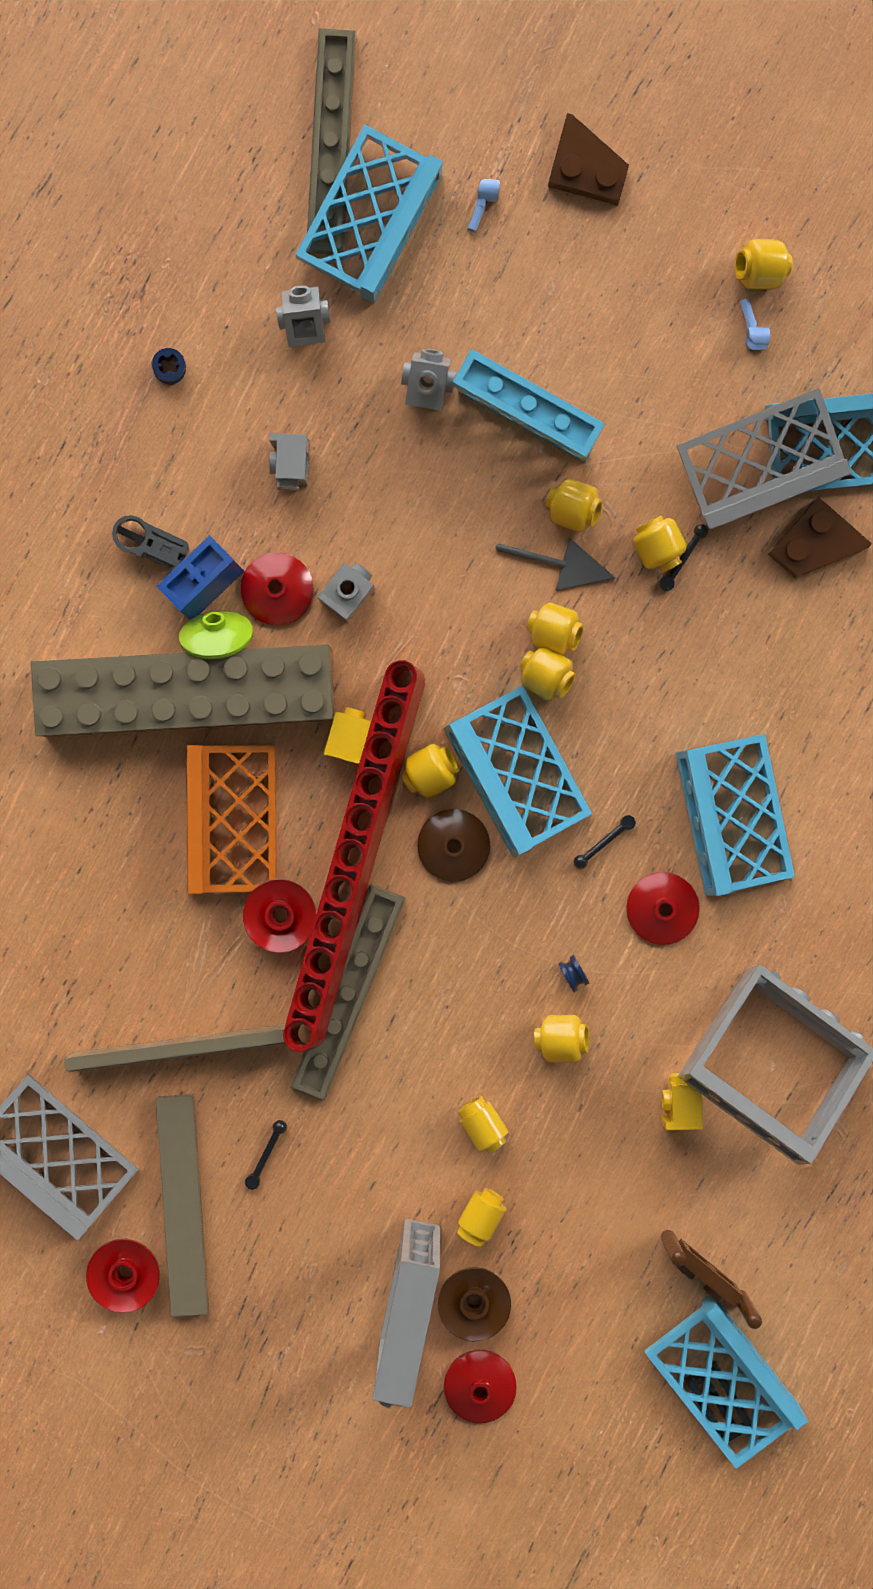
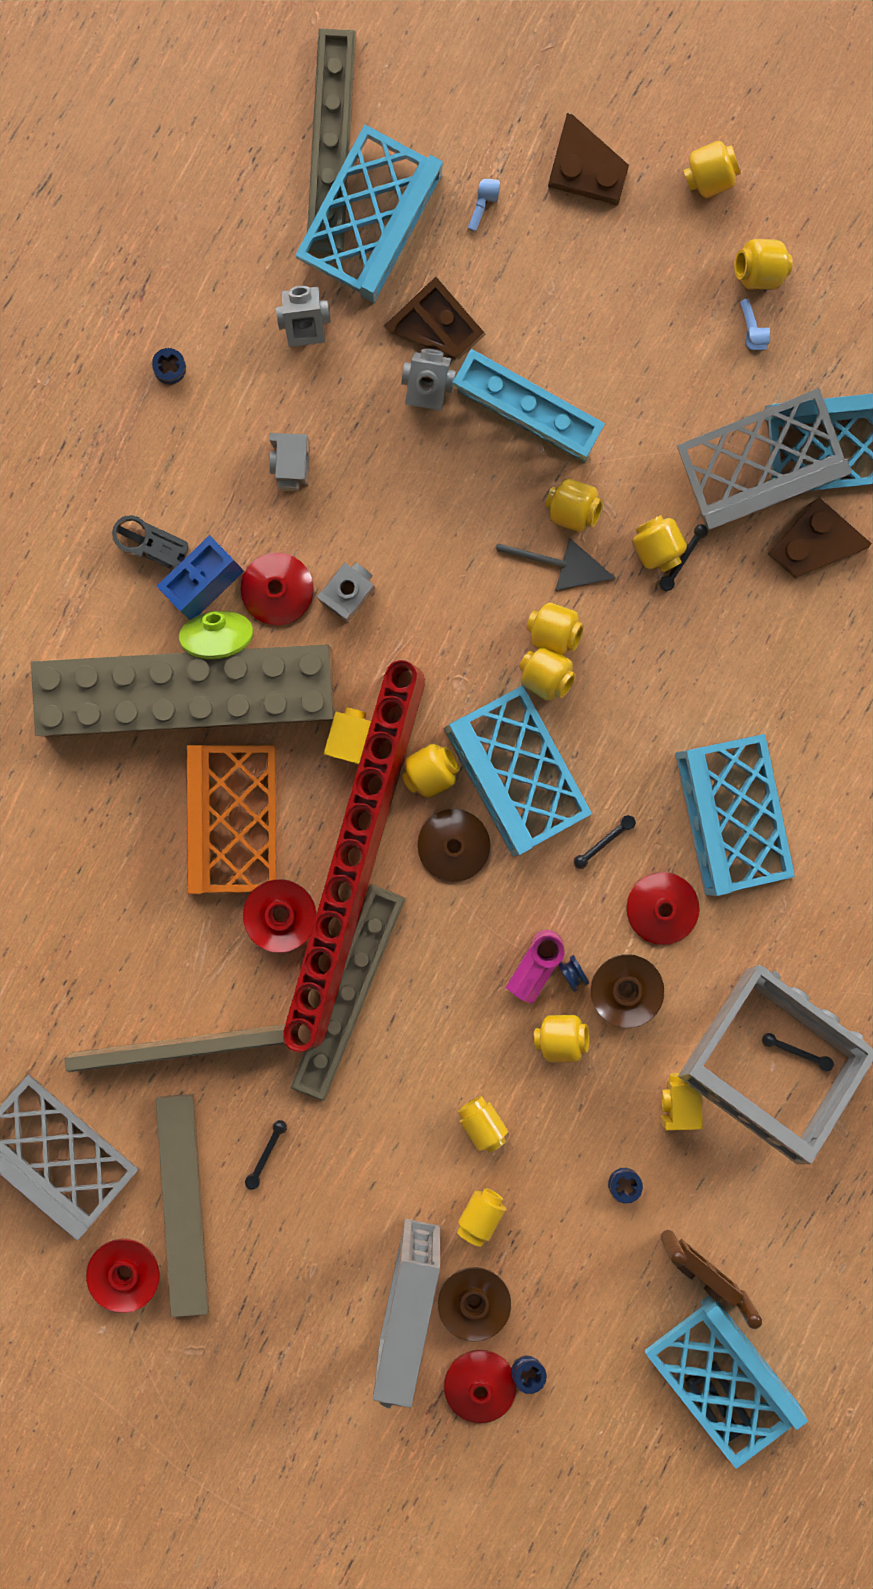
(436, 322): none -> reddish brown wing
(533, 1384): none -> dark blue bush
(535, 969): none -> dark pink piece
(622, 1196): none -> dark blue bush
(636, 1007): none -> reddish brown dish
(712, 169): none -> yellow head
(824, 1062): none -> black hinge

